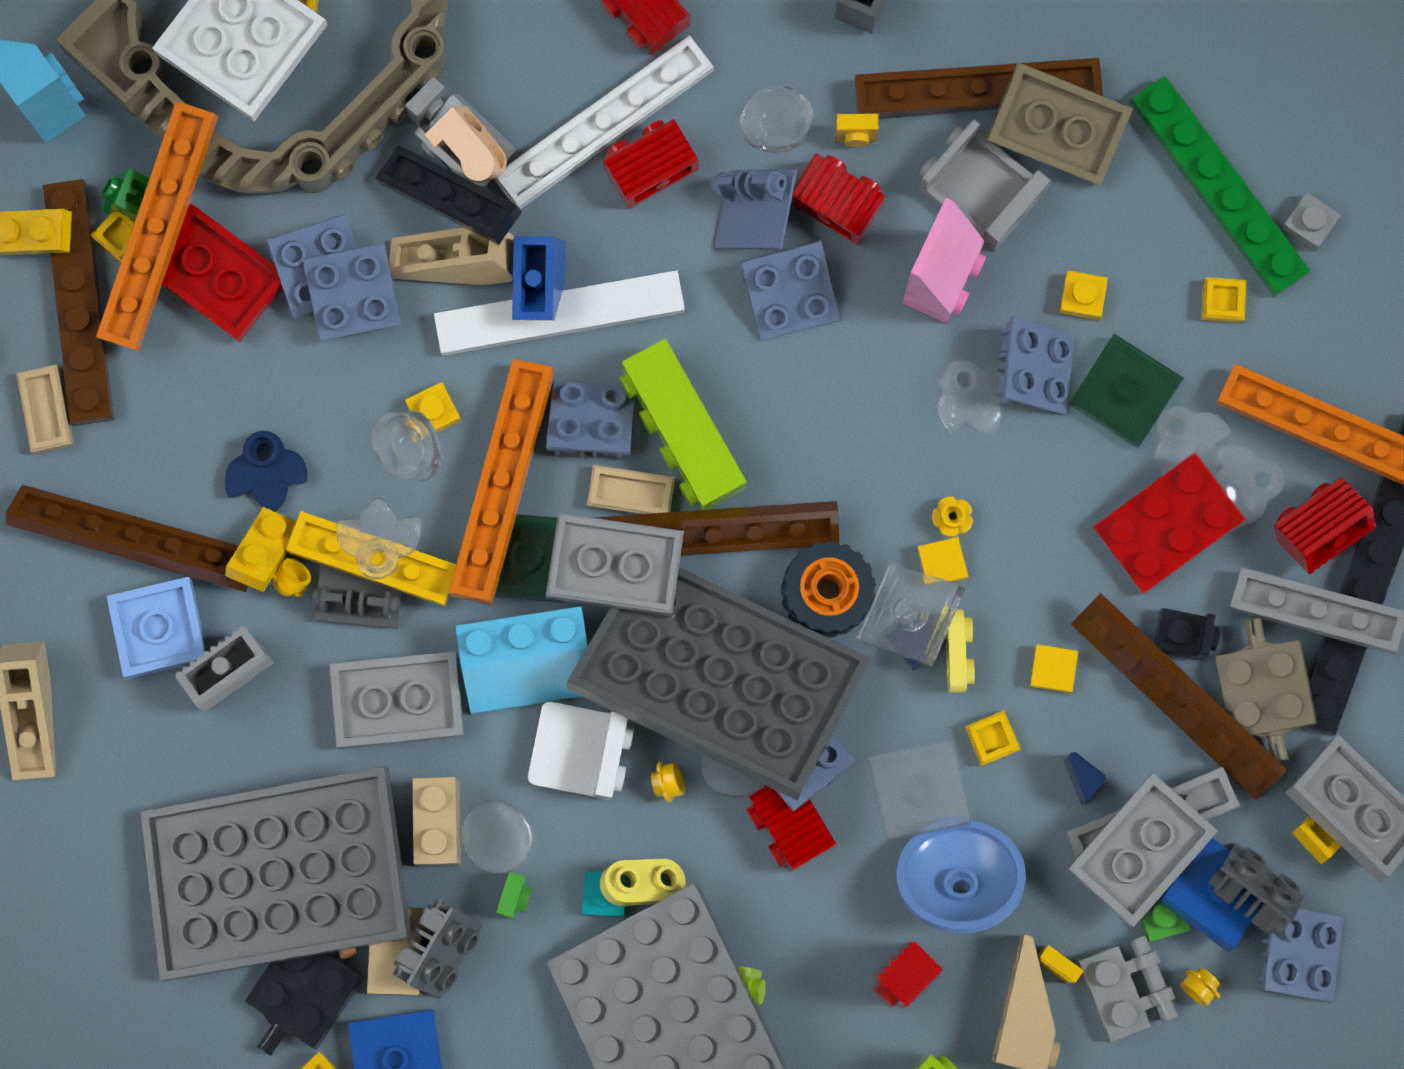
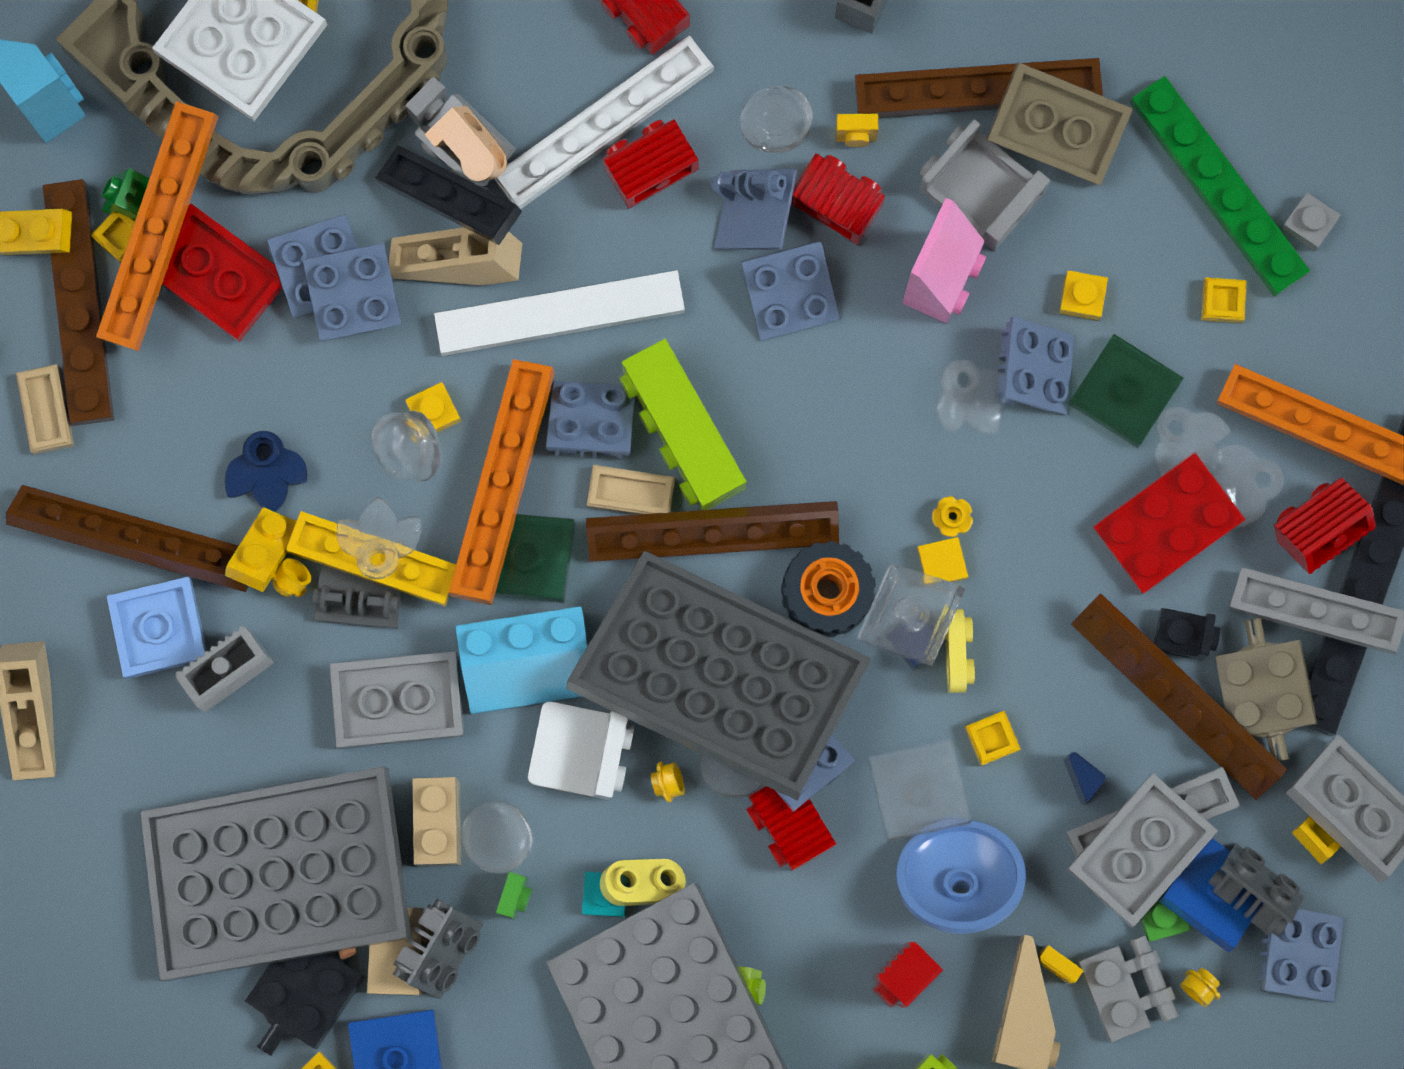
(537, 277): blue slope -> none
(614, 564): light grey tile -> none
(1053, 669): yellow tile -> none

